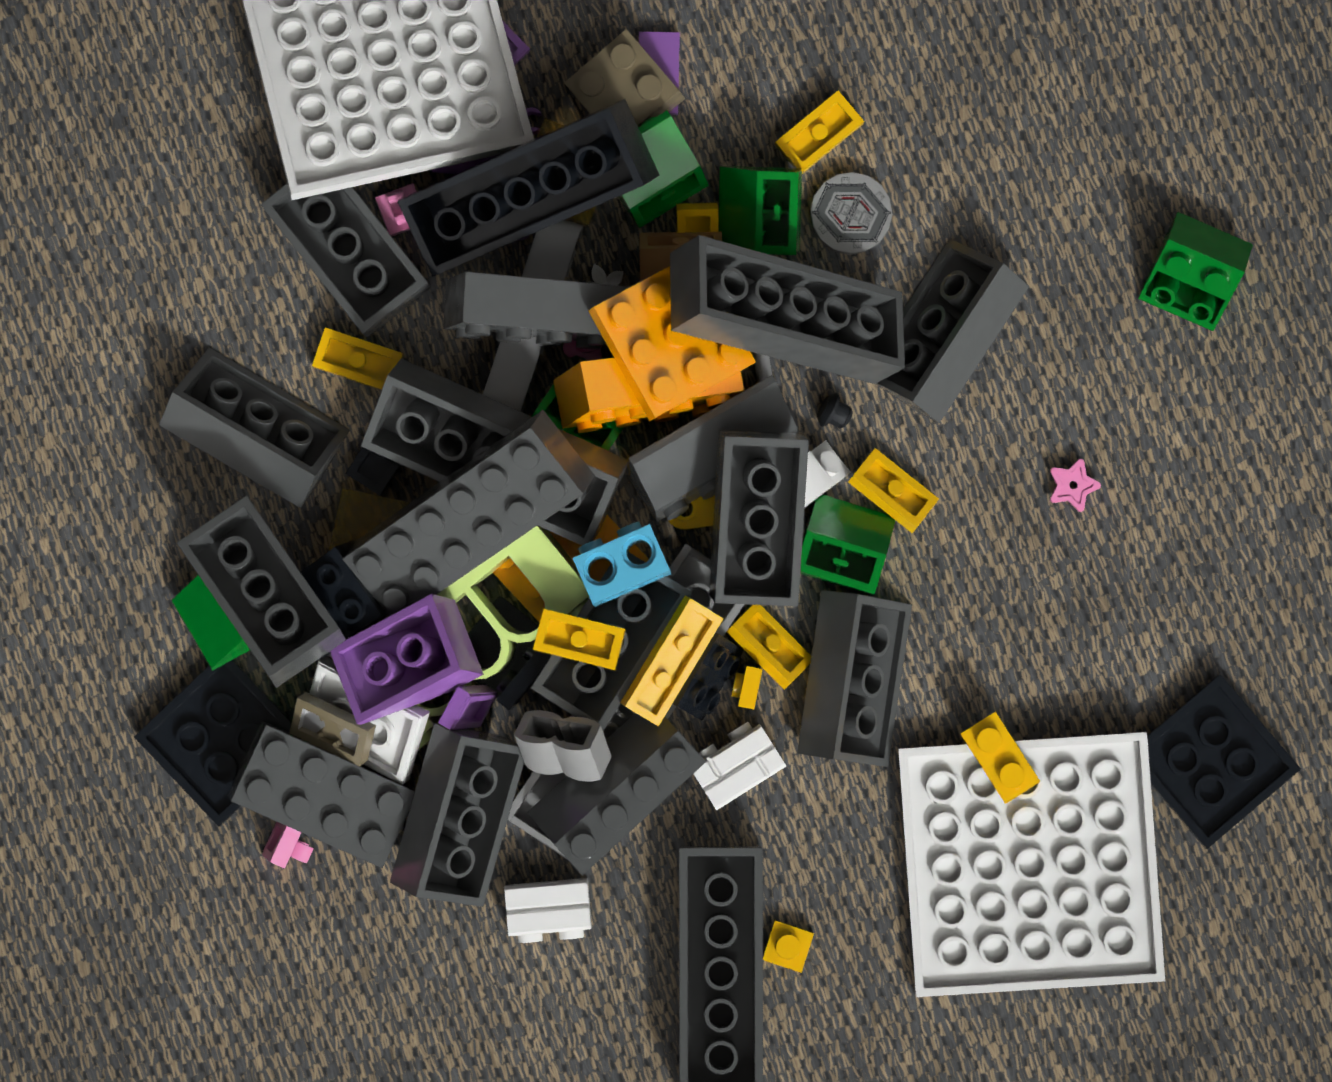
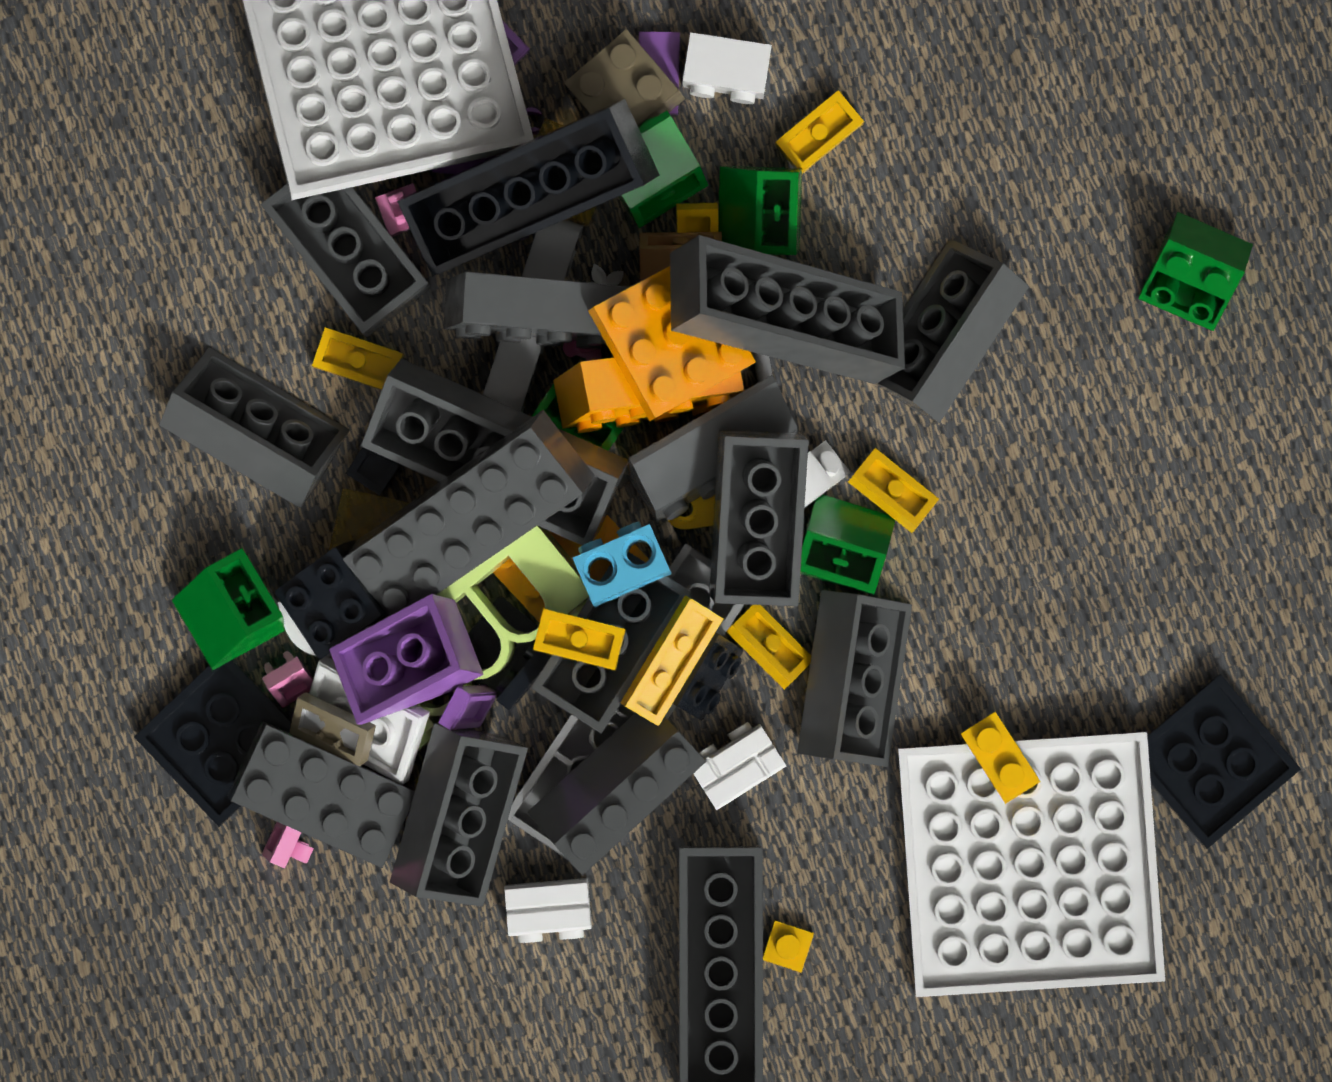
(261, 591): dark grey brick -> none
(288, 680): none -> bright pink tile
(562, 745): light grey brick -> none
(726, 68): none -> white brick
(747, 687): yellow plate -> none
(834, 412): black piece -> none
(851, 213): tile -> none
(1077, 496): bright pink plate -> none

